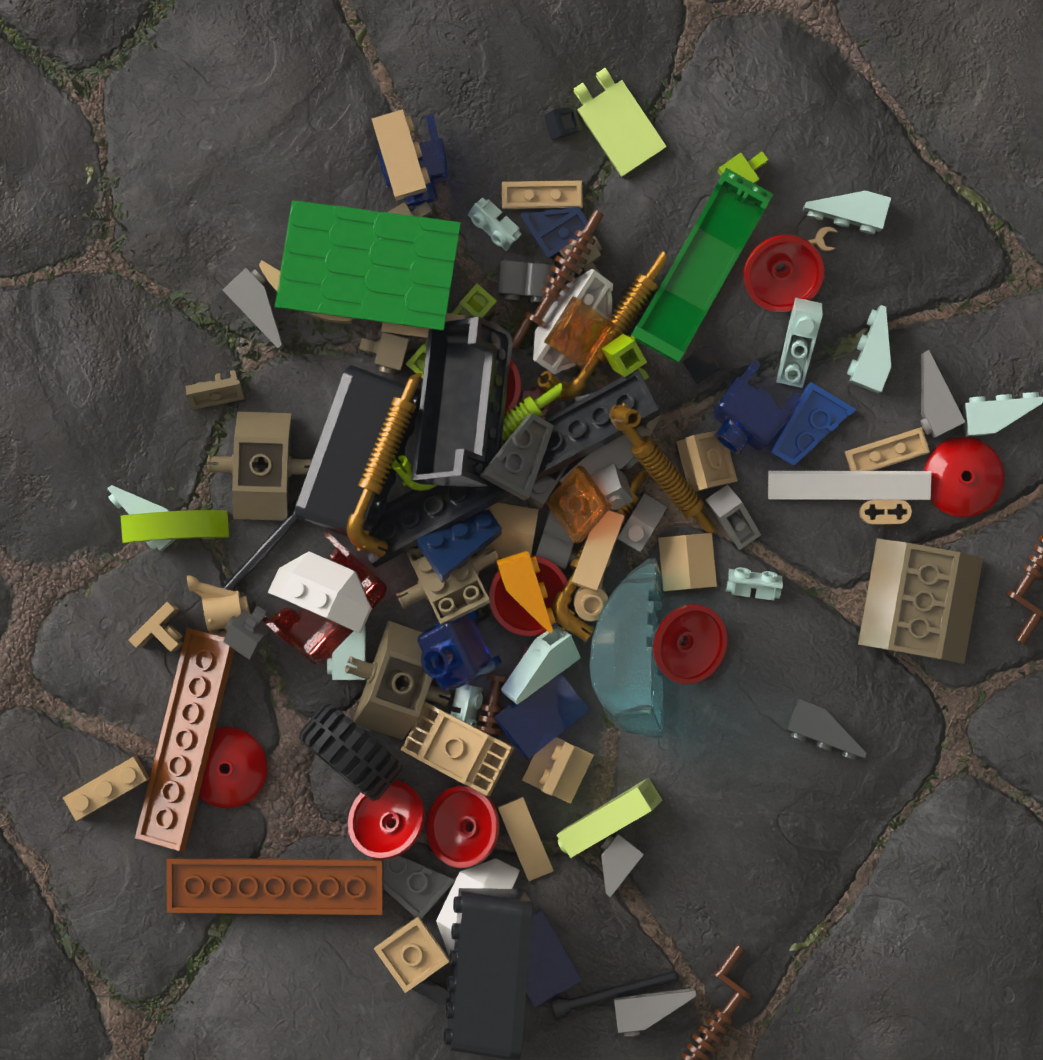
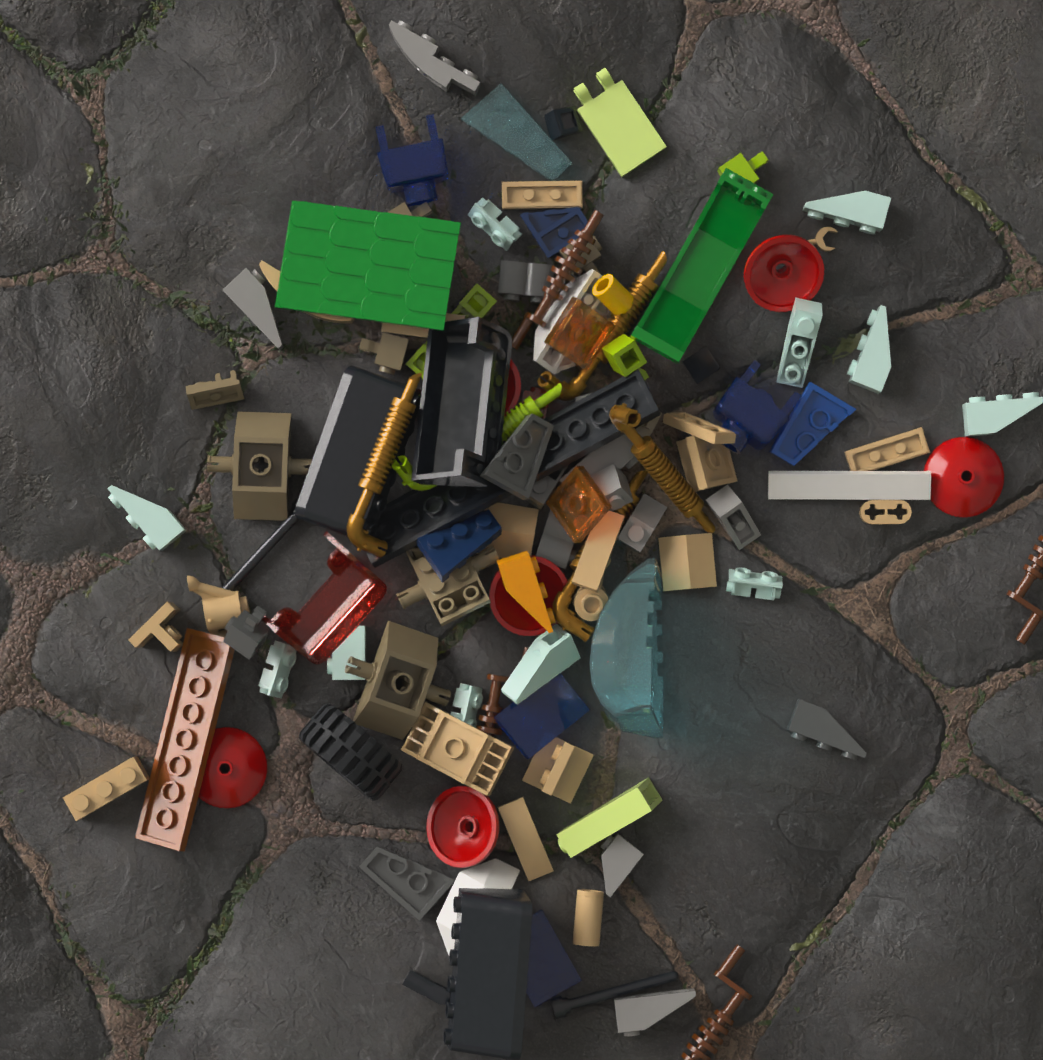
(174, 525): lime slope -> none
(275, 681): none -> light aqua hinge
(275, 886): dark orange plate -> none
(323, 590): white wedge -> none
(371, 822): red dish -> none
(400, 154): tan brick -> none
(411, 954): tan bracket -> none
(422, 55): none -> light grey slope
(455, 653): clear blue piece -> none
(512, 128): none -> clear light blue wing
(588, 917): none -> tan pin
(613, 294): none -> yellow brick
(698, 652): red dish -> none
(699, 428): none -> tan tile
(920, 600): dark tan slope -> none
(937, 403): light grey slope -> none

